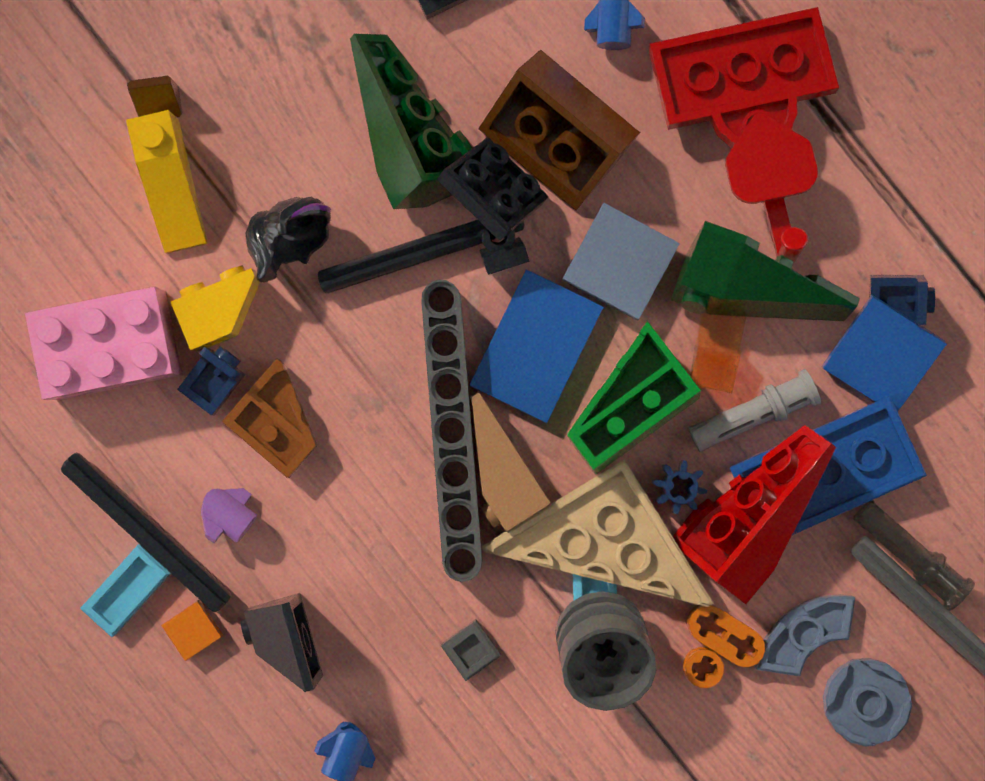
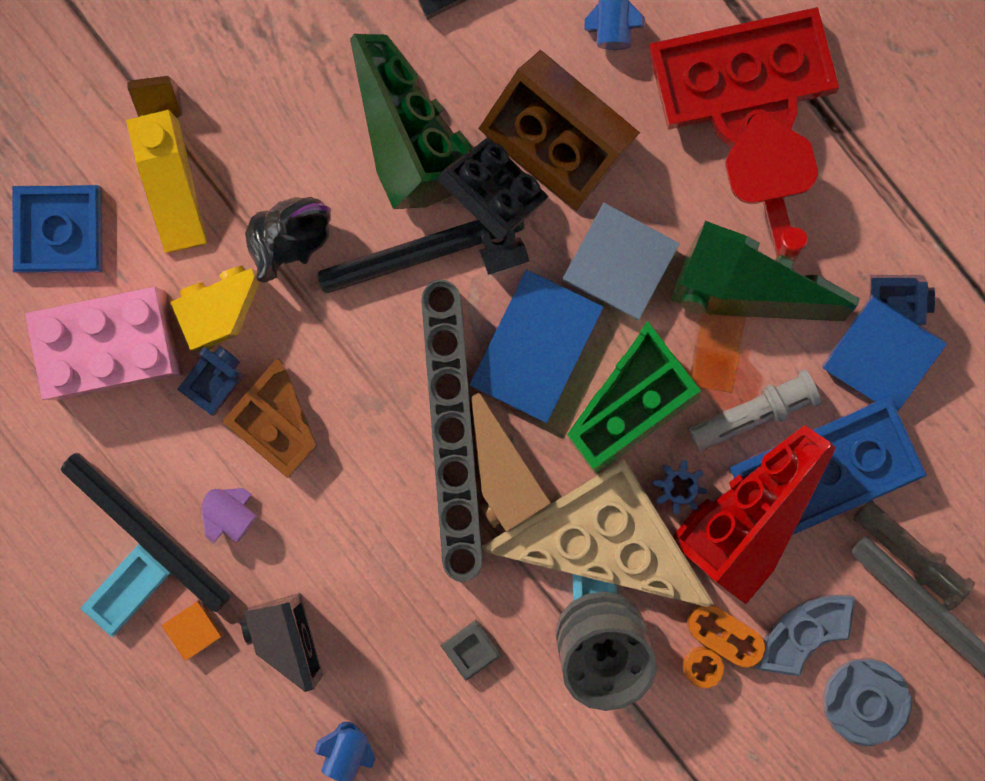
(57, 229): none -> blue tile

